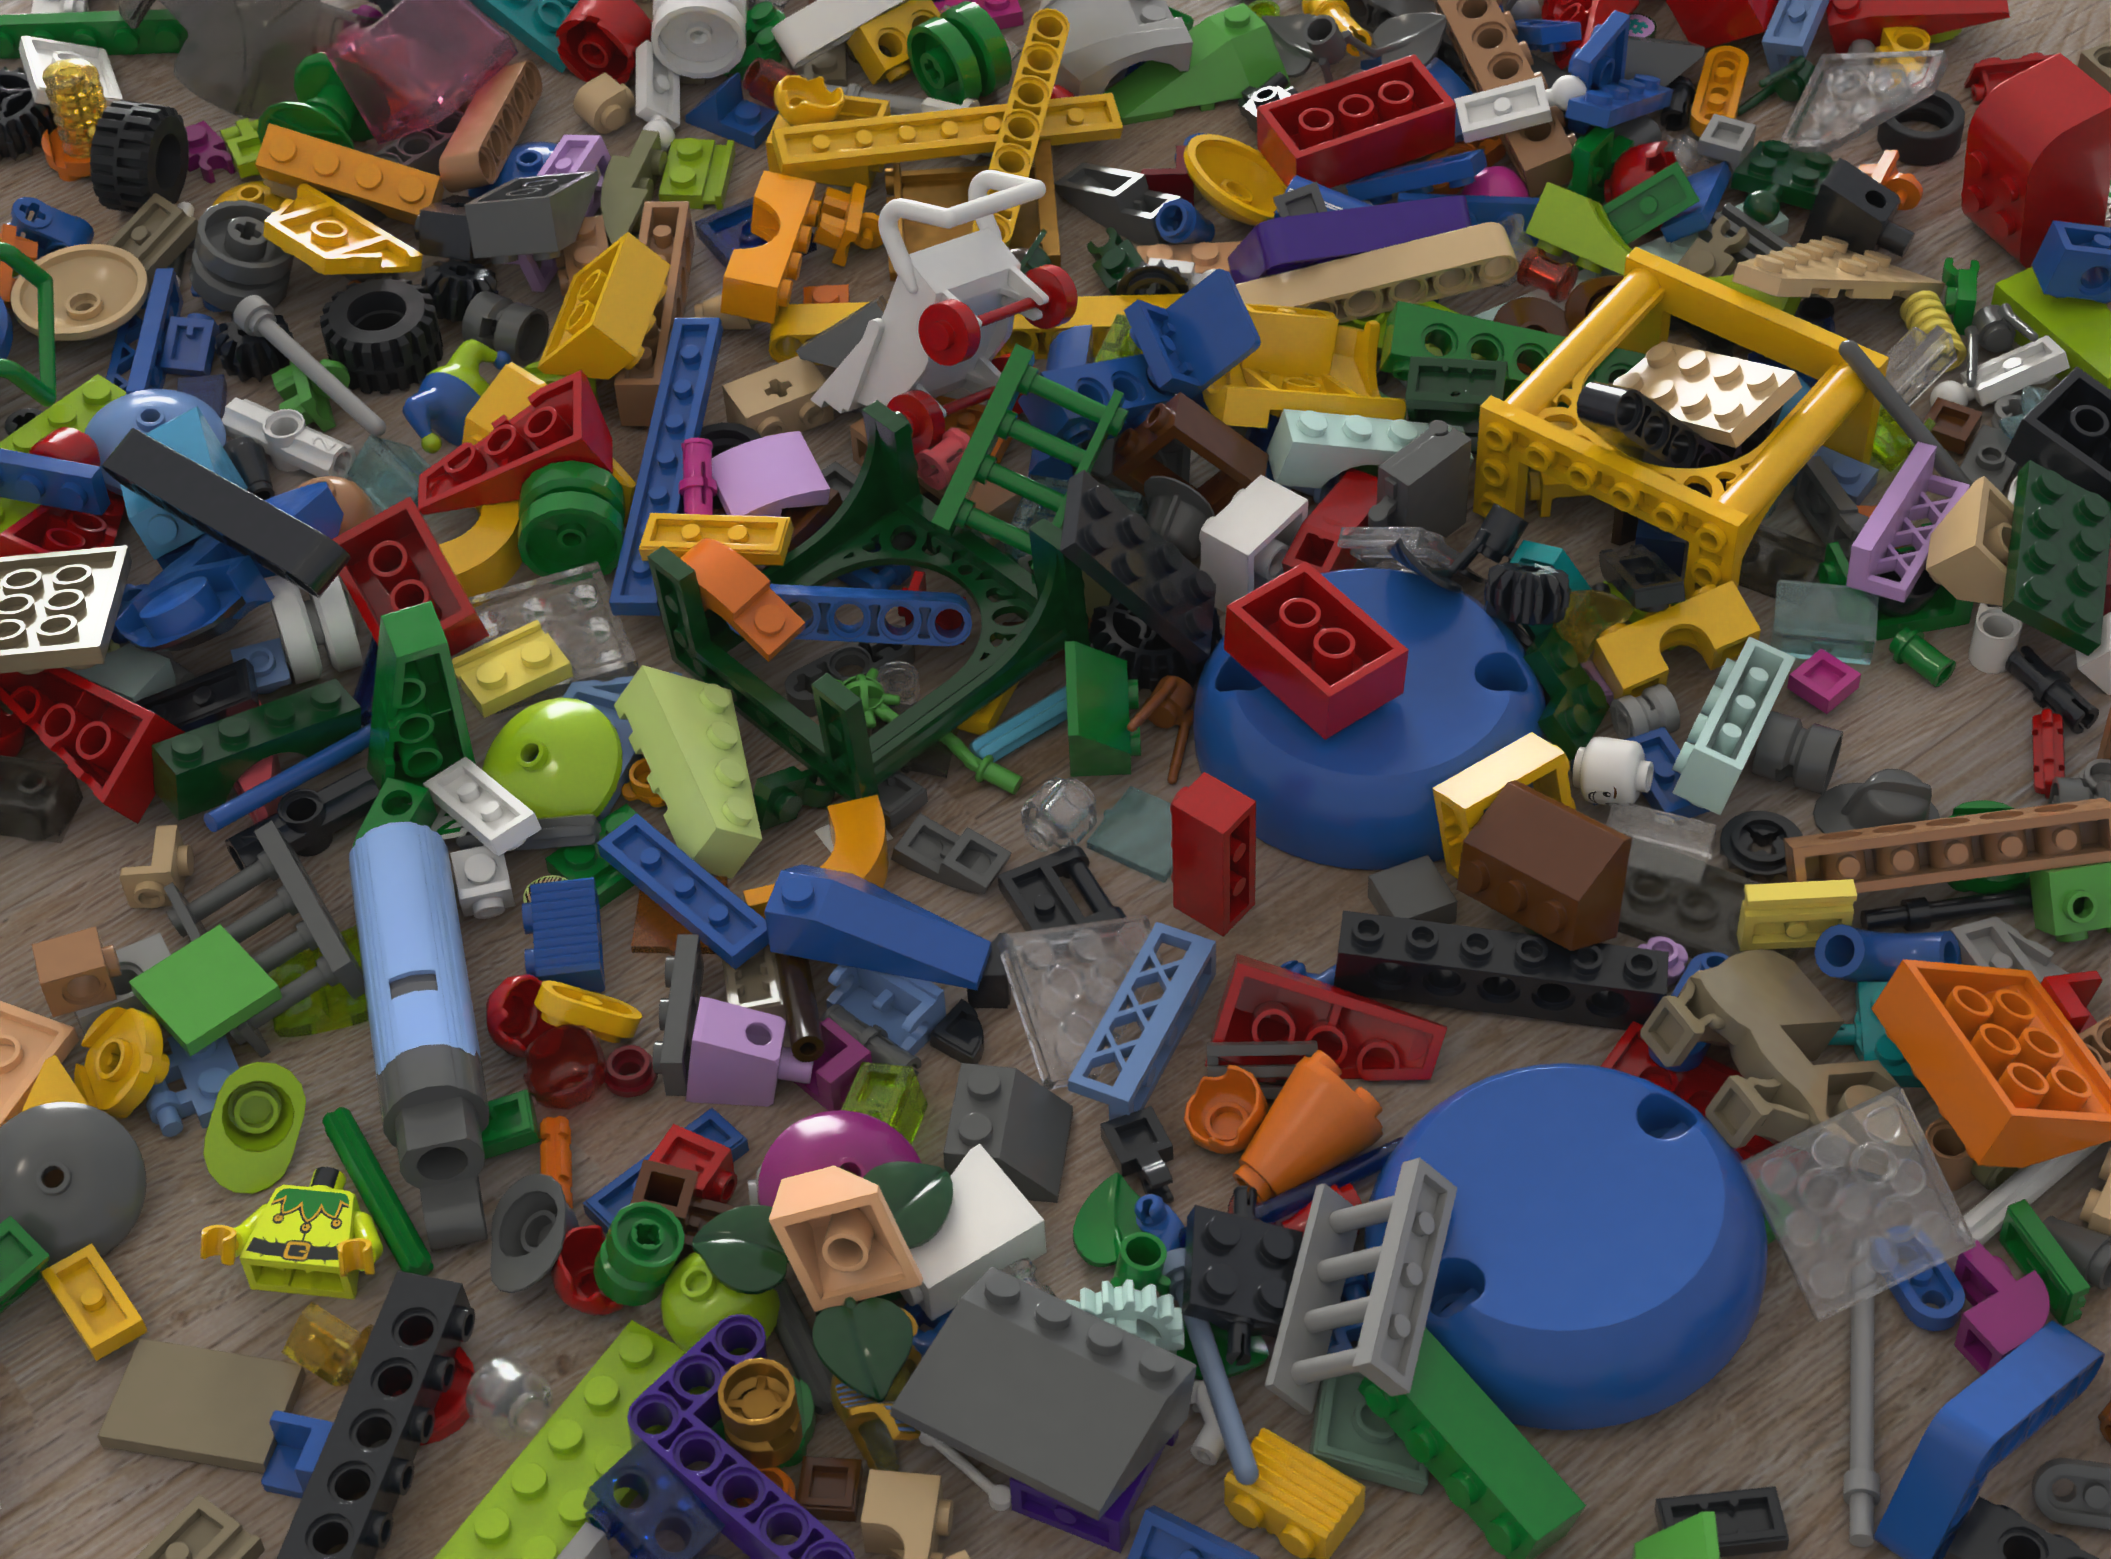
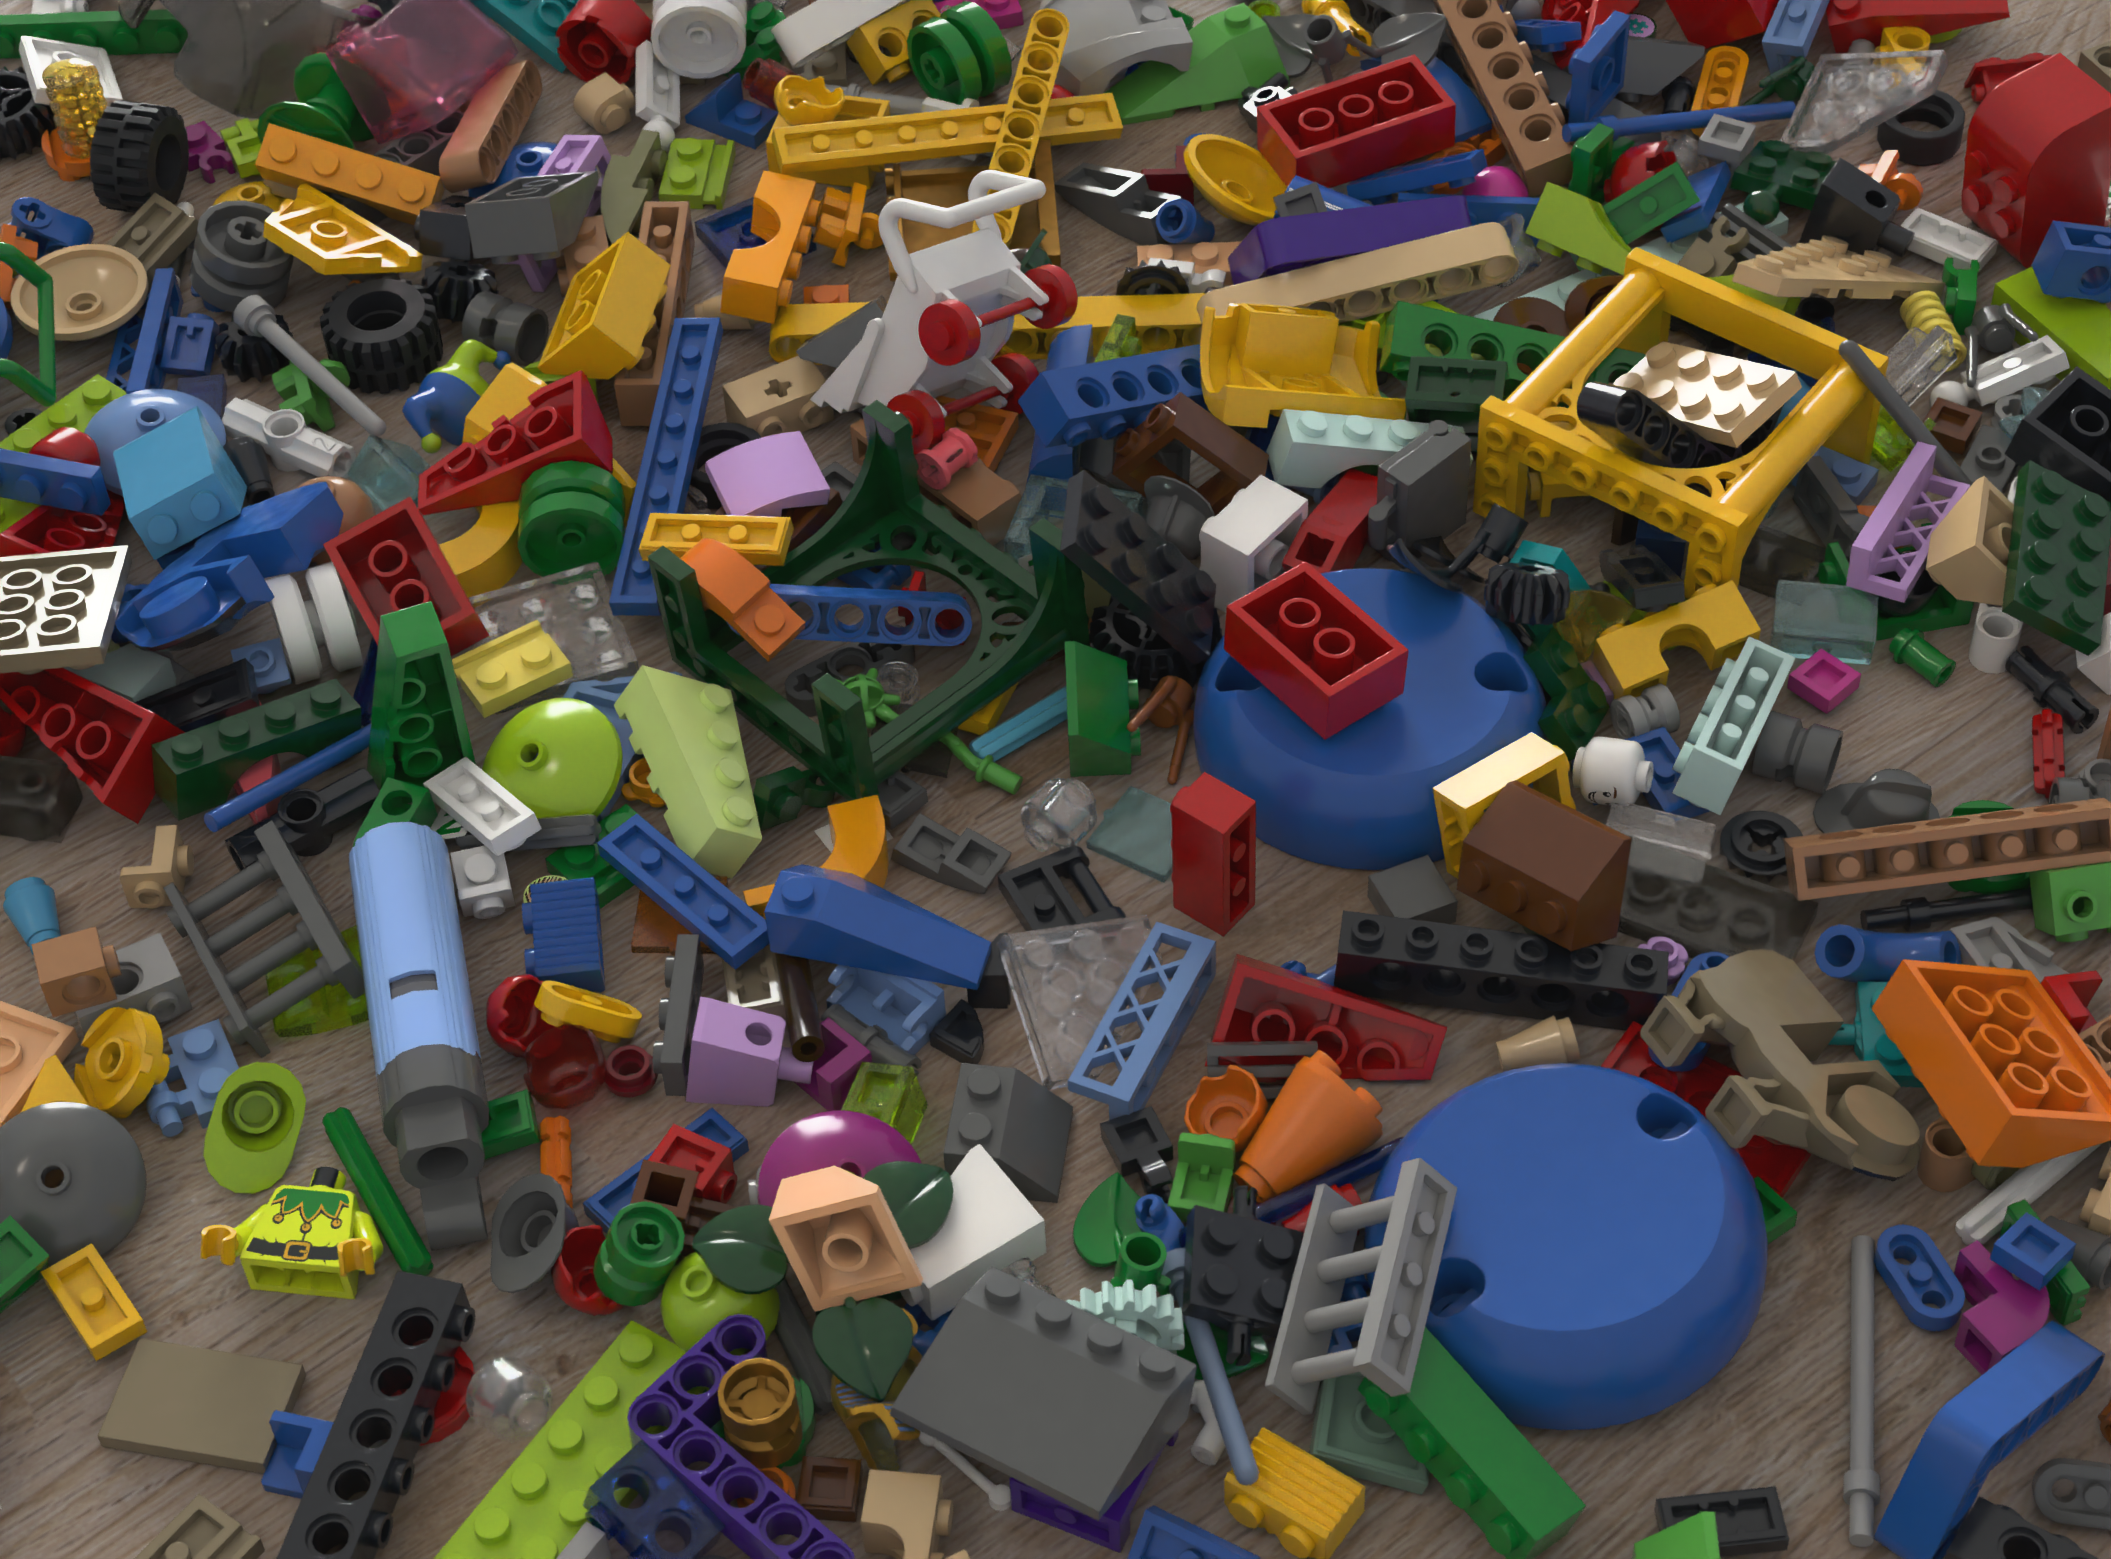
(32, 910): none -> dark azure cone
(205, 989): bright green tile -> none
(227, 512): black beam -> none
(326, 1345): clear yellow plate -> none
(697, 482): dark pink pin -> none
(1002, 422): green fence -> none
(1114, 259): dark green plate -> none
(1195, 336): blue bracket -> none
(1202, 1174): none -> bright green bracket
(1370, 546): clear plate -> none
(1514, 106): white plate -> none
(1543, 1043): none -> tan cone
(1547, 274): clear red bush -> none
(1620, 101): blue plate -> none
(1679, 120): none -> blue bar
(1793, 913): light yellow plate -> none
(1858, 1203): clear plate -> none
(1942, 238): none -> white plate
(2032, 1251): none -> blue plate

